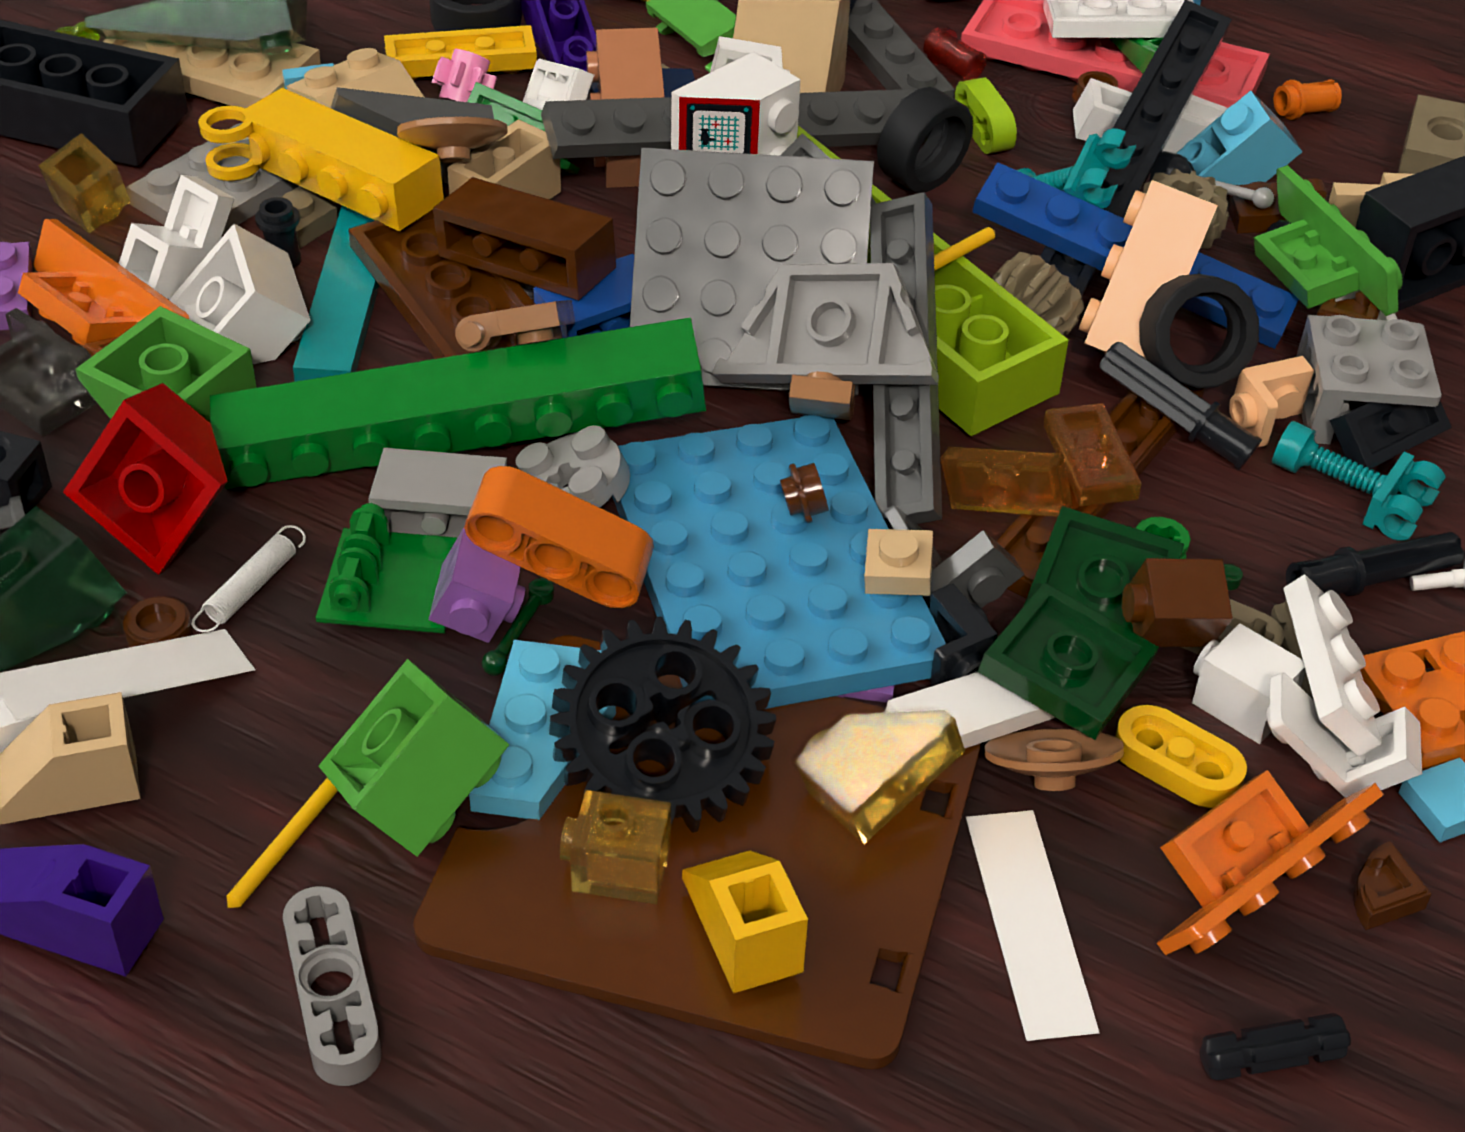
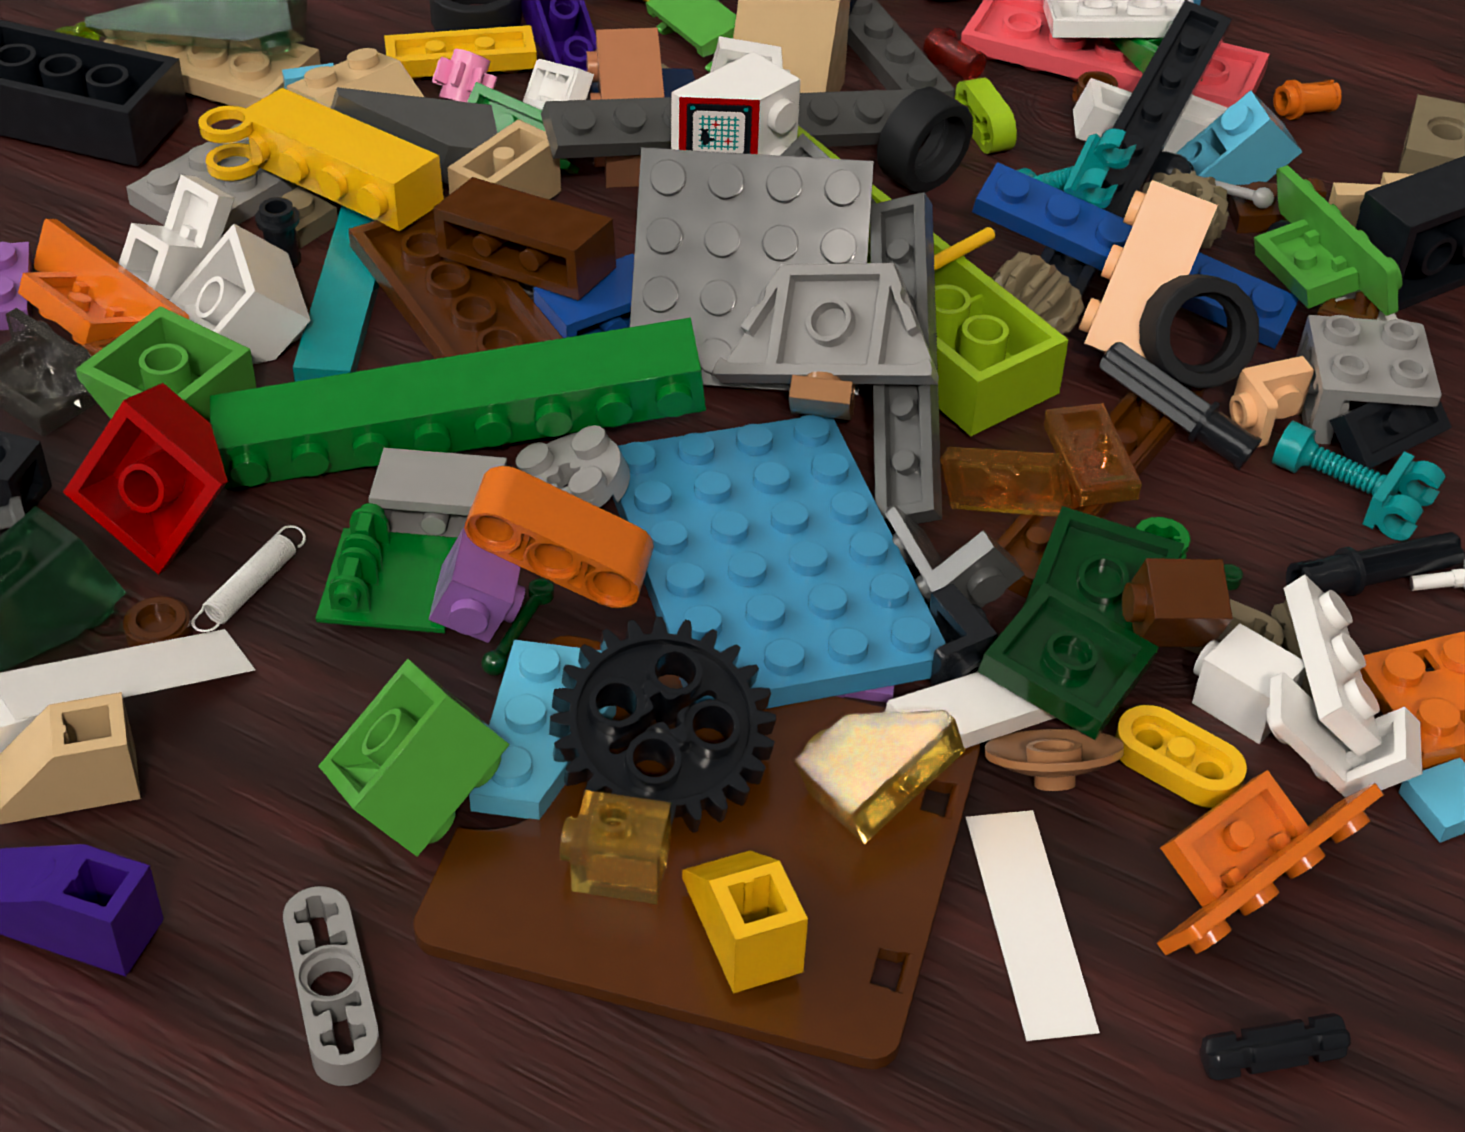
(85, 183): clear yellow brick -> none
(281, 844): yellow axle -> none
(452, 135): medium nougat dish -> none
(529, 322): medium nougat plate -> none
(804, 491): reddish brown plate -> none
(899, 562): tan plate -> none
(1388, 888): reddish brown tile -> none

